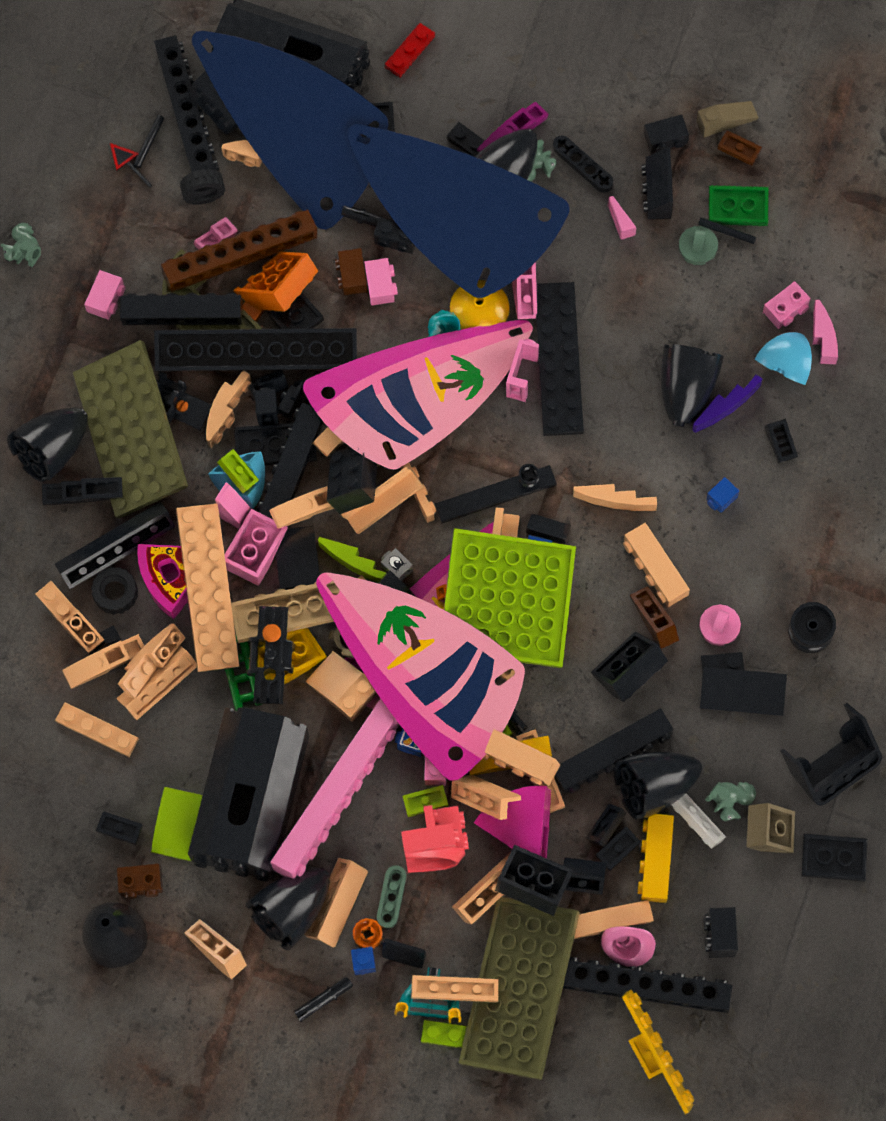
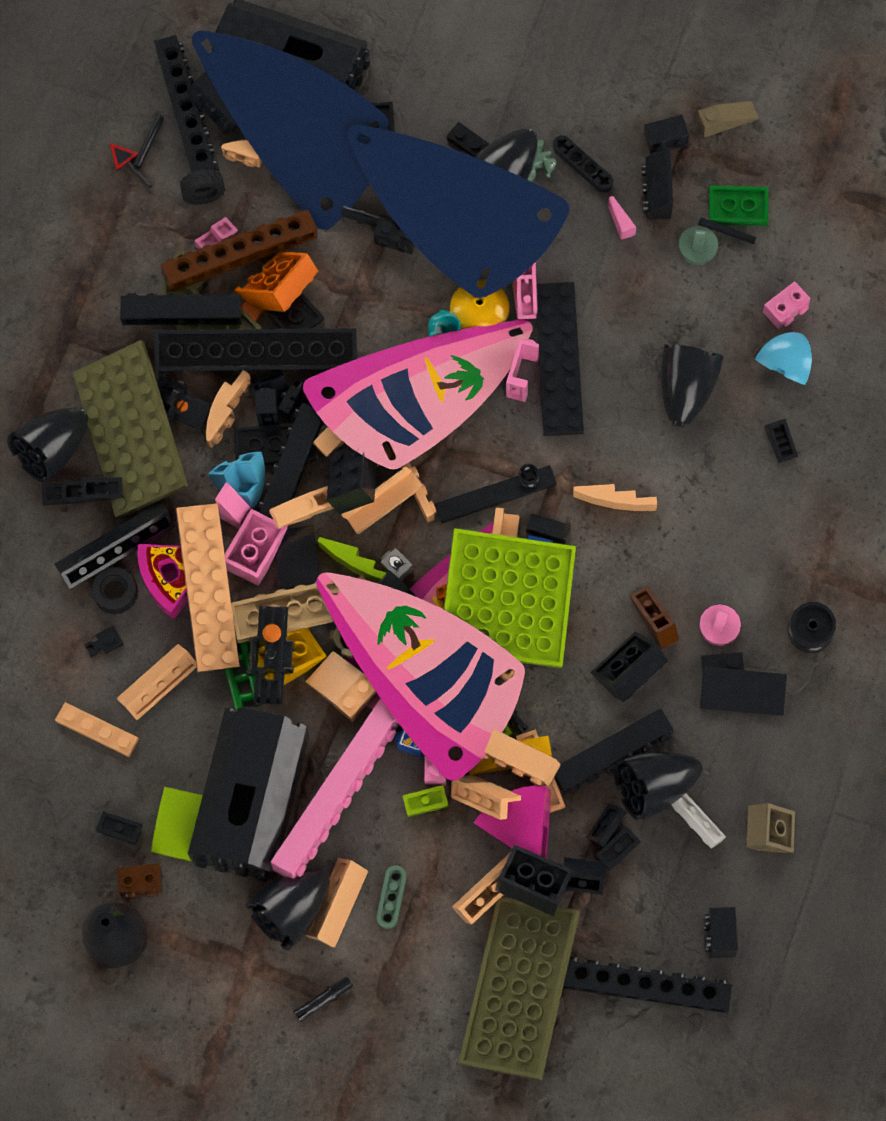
(25, 246): sand green animal -> none
(69, 617): light nougat slope -> none
(102, 661): light nougat slope -> none
(104, 295): bright pink brick -> none
(149, 658): light nougat slope -> none
(216, 949): light nougat slope -> none
(238, 471): lime plate -> none
(352, 271): reddish brown brick -> none
(363, 960): blue brick -> none
(370, 925): orange wheel -> none
(379, 281): bright pink brick -> none
(403, 953): black slope -> none
(409, 50): red plate -> none
(428, 1007): torso -> none
(439, 844): coral piece -> none
(443, 1034): lime plate -> none
(454, 988): light nougat plate -> none
(523, 119): magenta slope -> none
(625, 915): light nougat slope -> none
(628, 945): bright pink hat -> none
(651, 1053): yellow bracket -> none
(656, 565): light nougat brick -> none
(657, 858): yellow brick -> none
(722, 407): dark purple slope -> none
(722, 495): blue brick -> none
(727, 794): sand green animal -> none
(739, 148): reddish brown plate -> none
(824, 334): bright pink slope -> none
(834, 857): black tile -> none
(840, 765): black windscreen -> none

